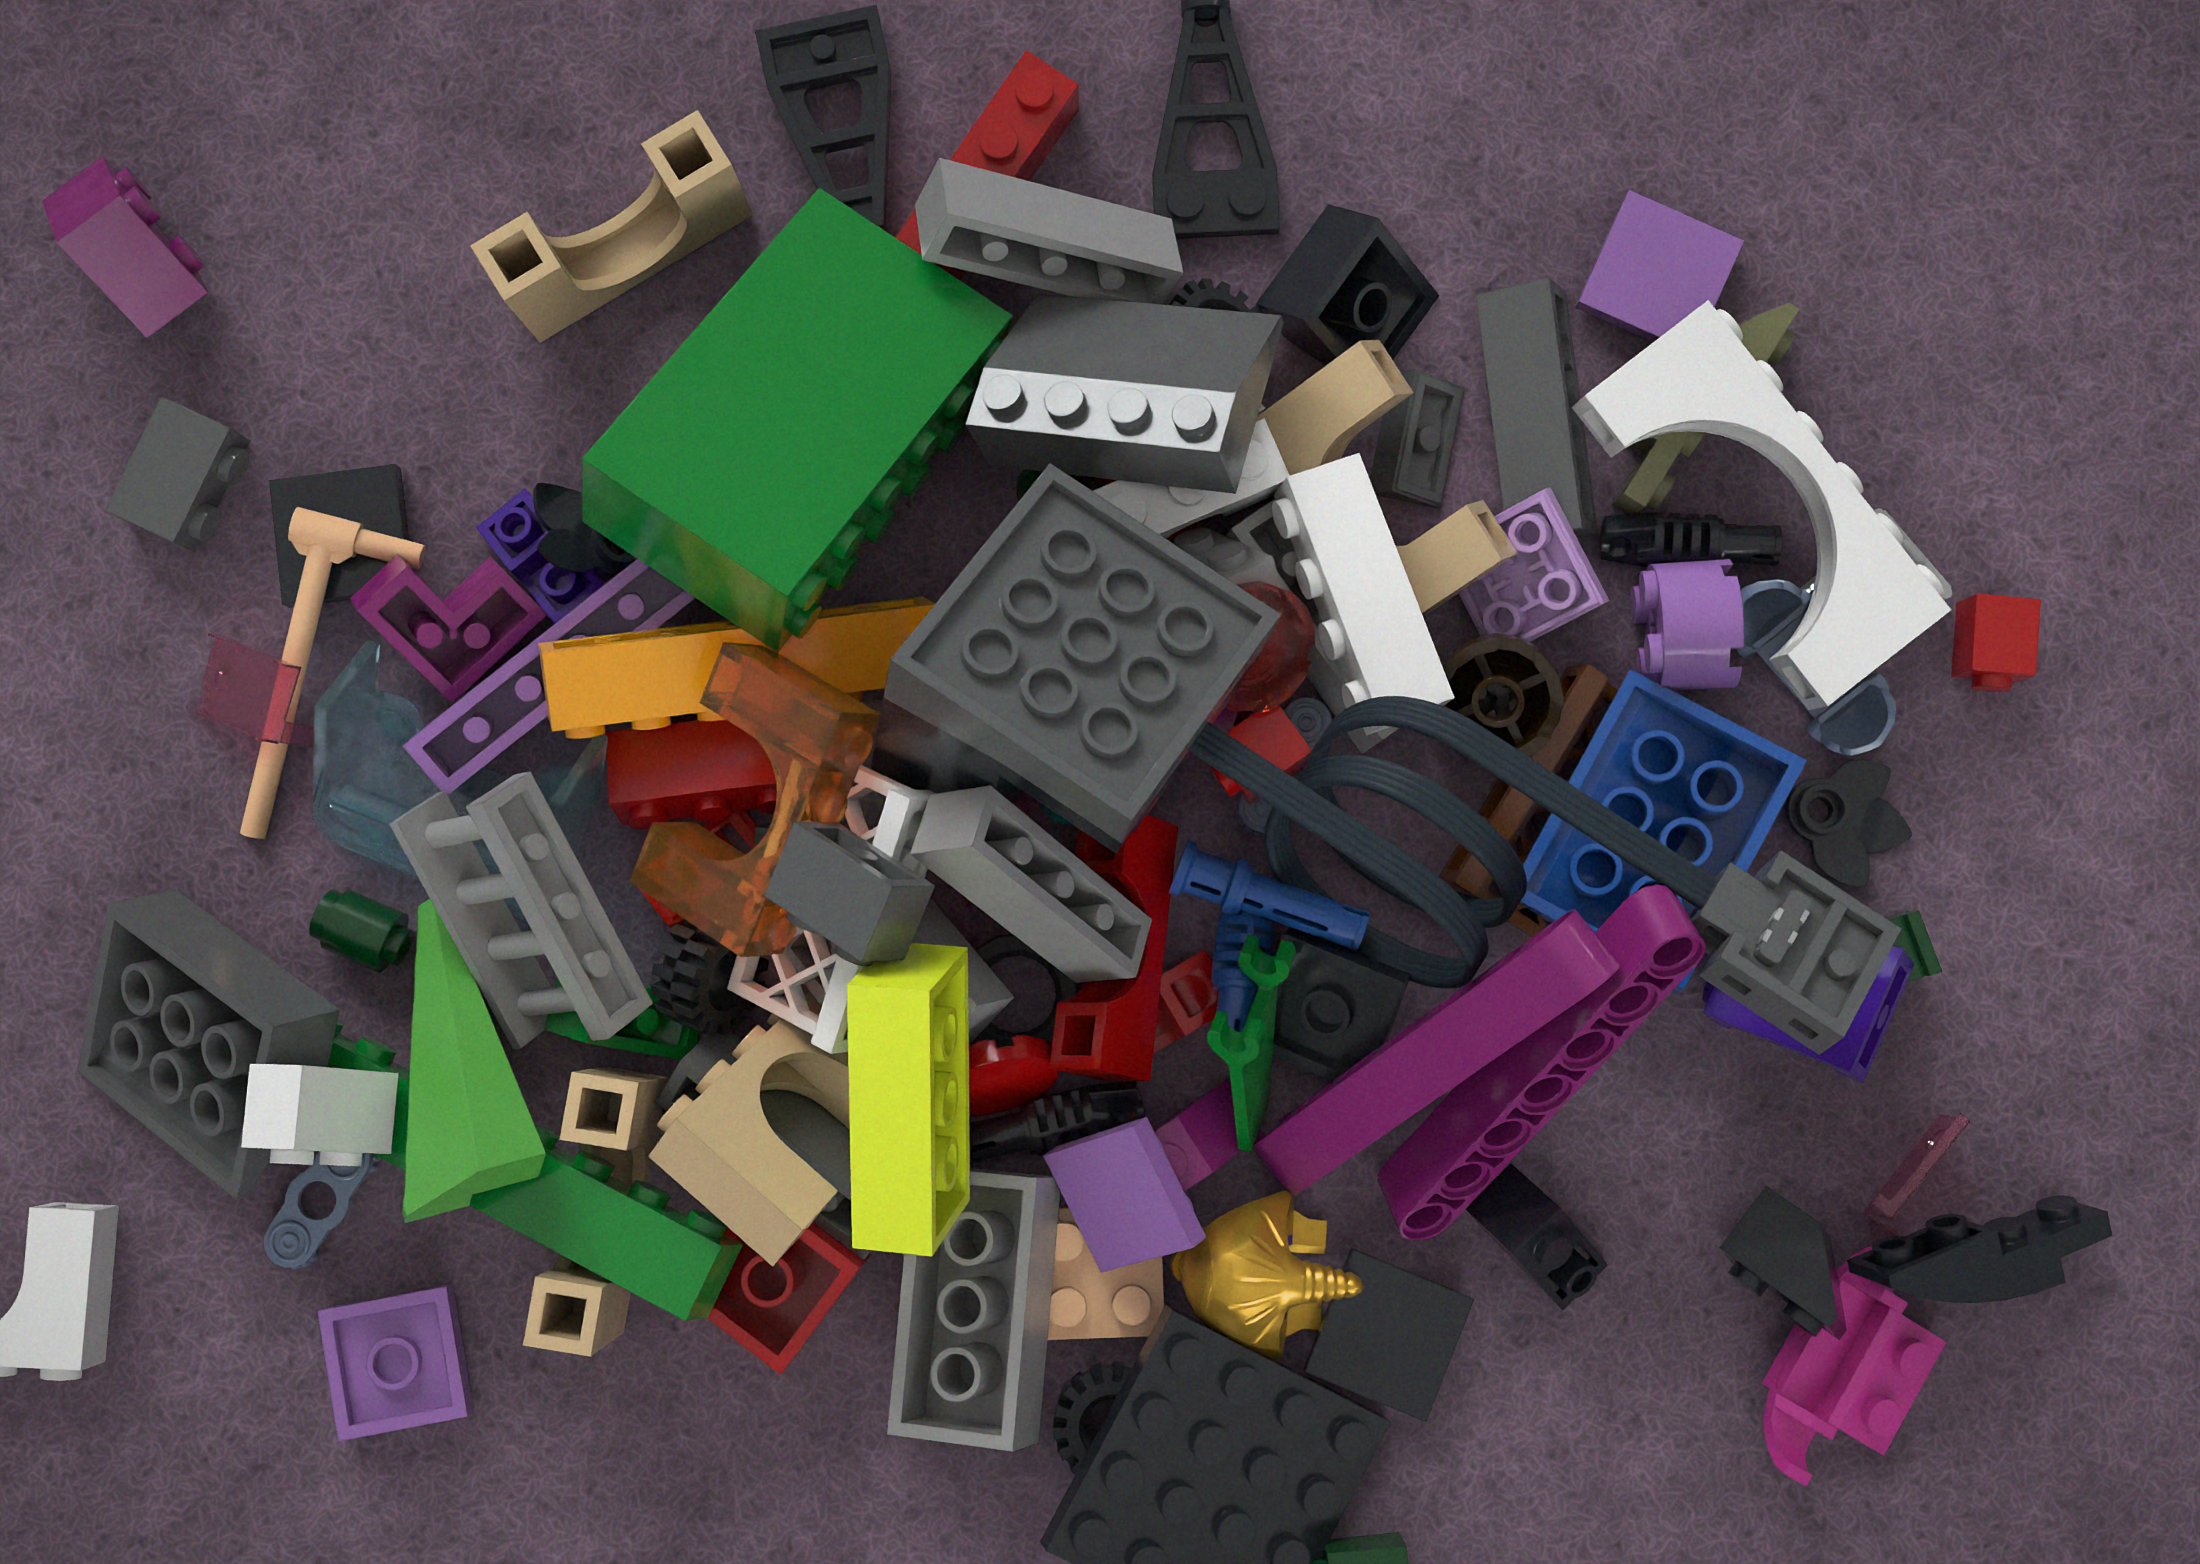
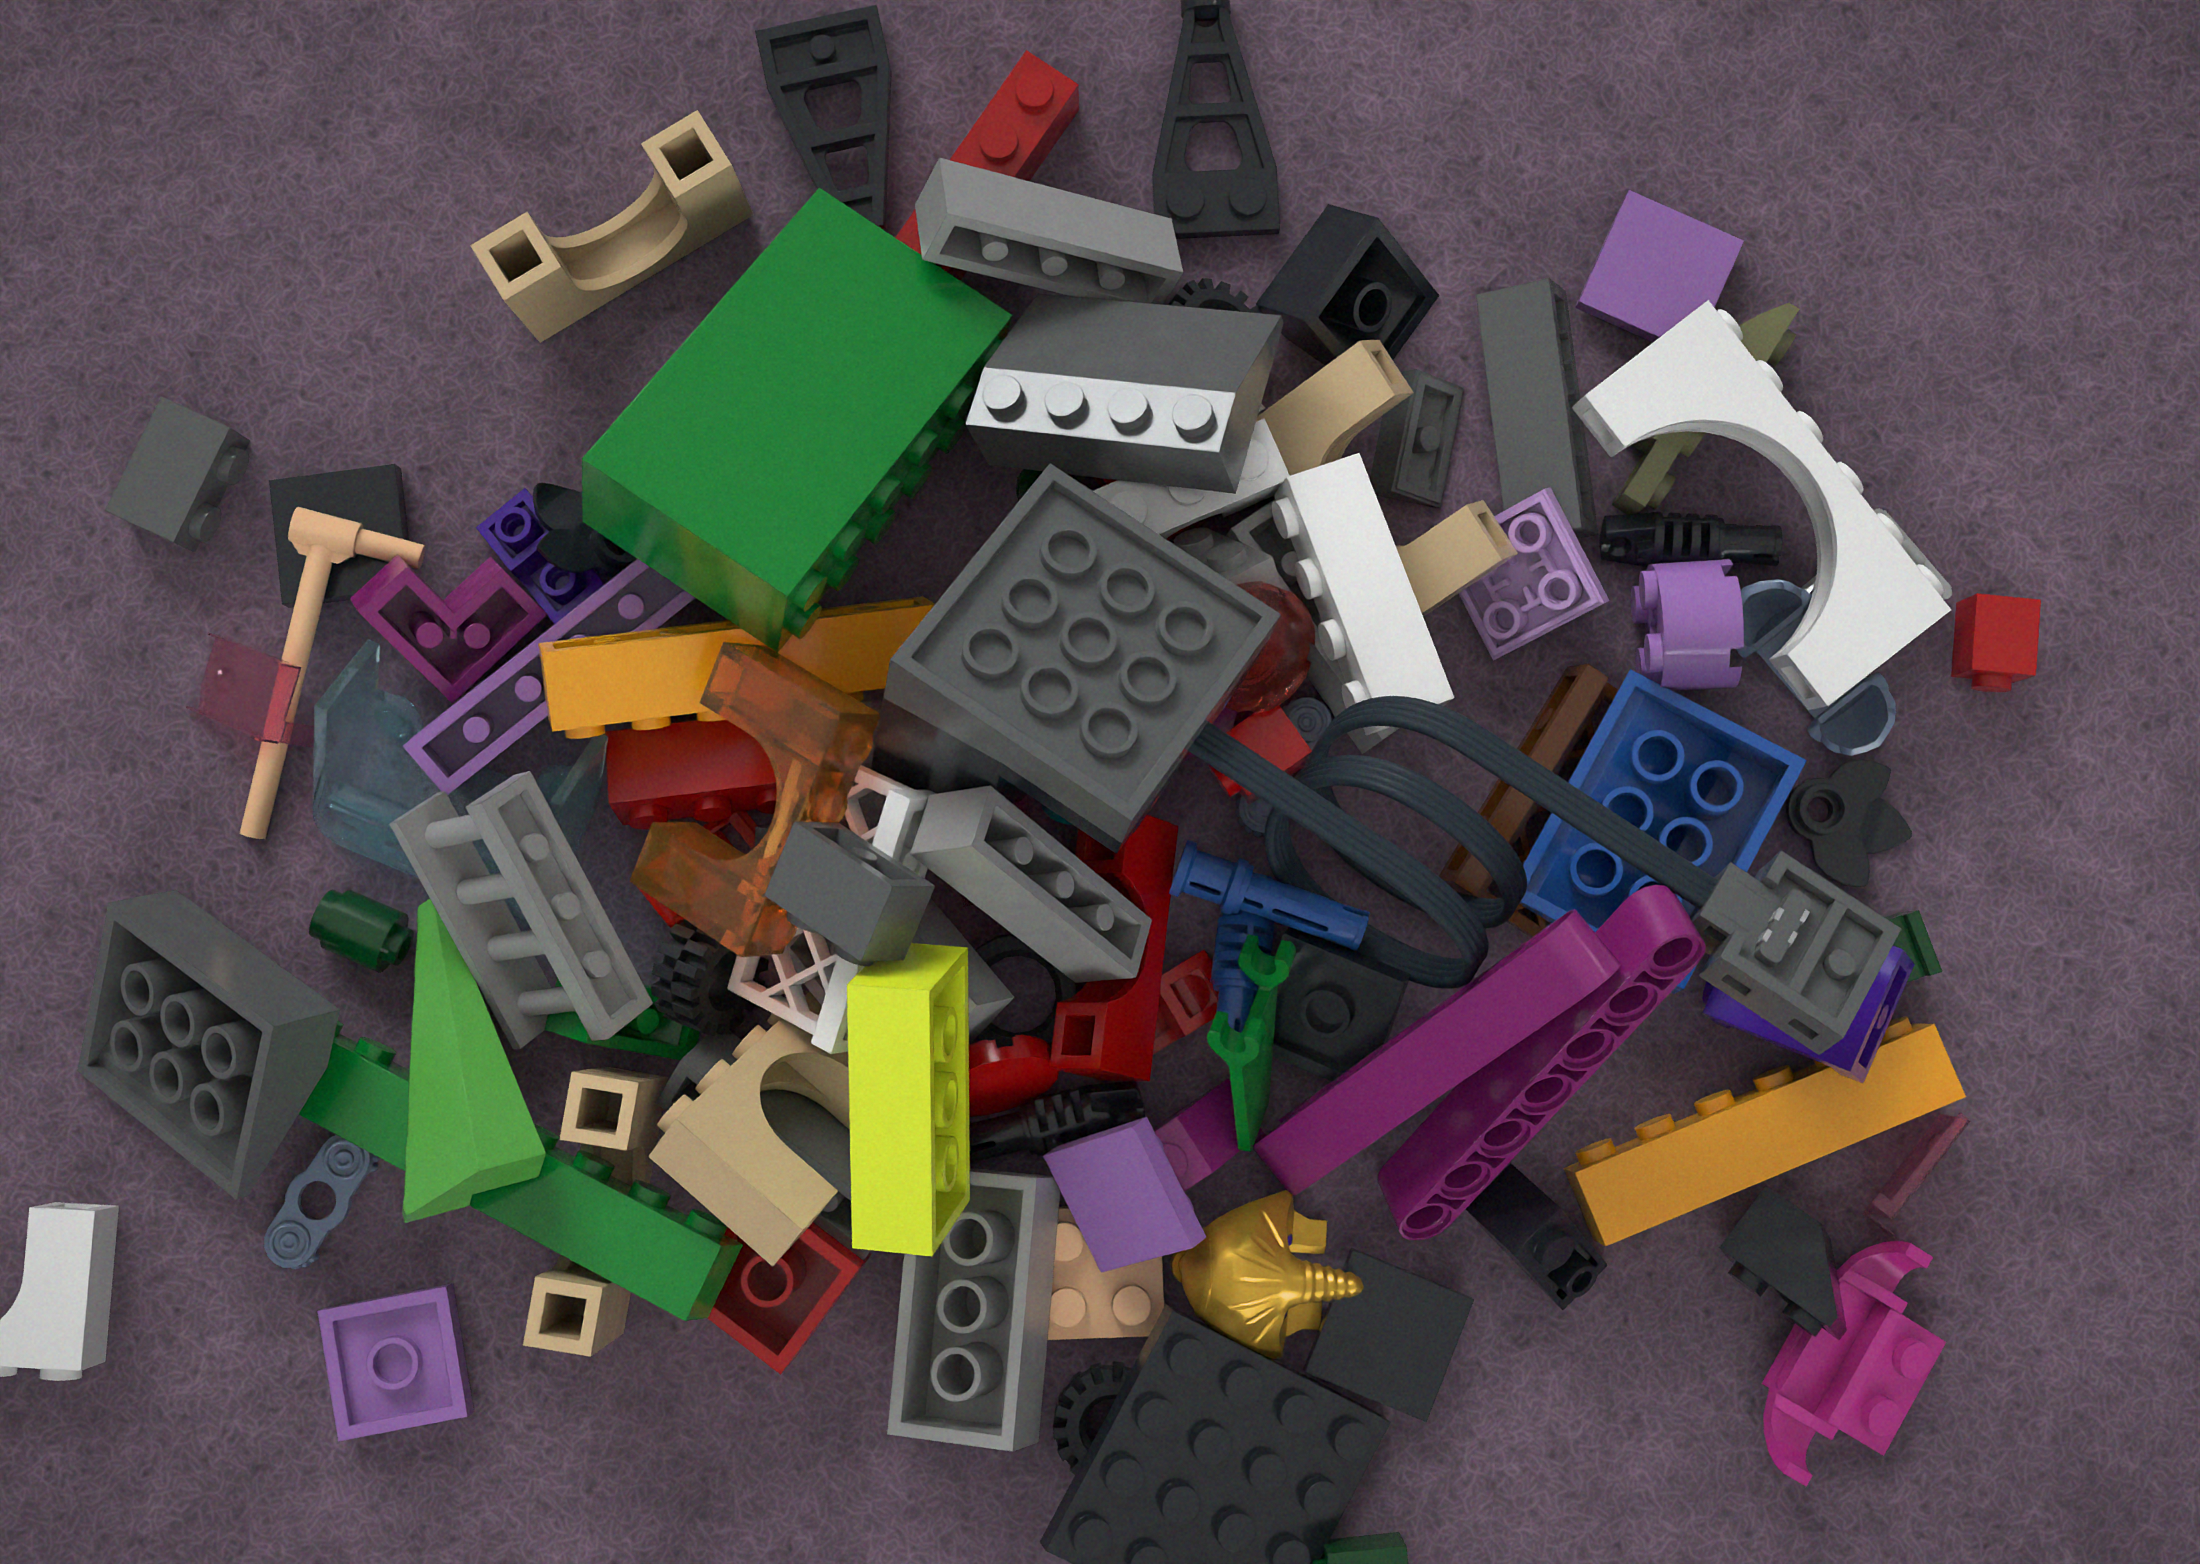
(112, 235): magenta brick -> none
(319, 1110): white brick -> none
(1521, 679): dark brown cylinder -> none
(1758, 1133): none -> light orange brick
(1988, 1262): black slope -> none

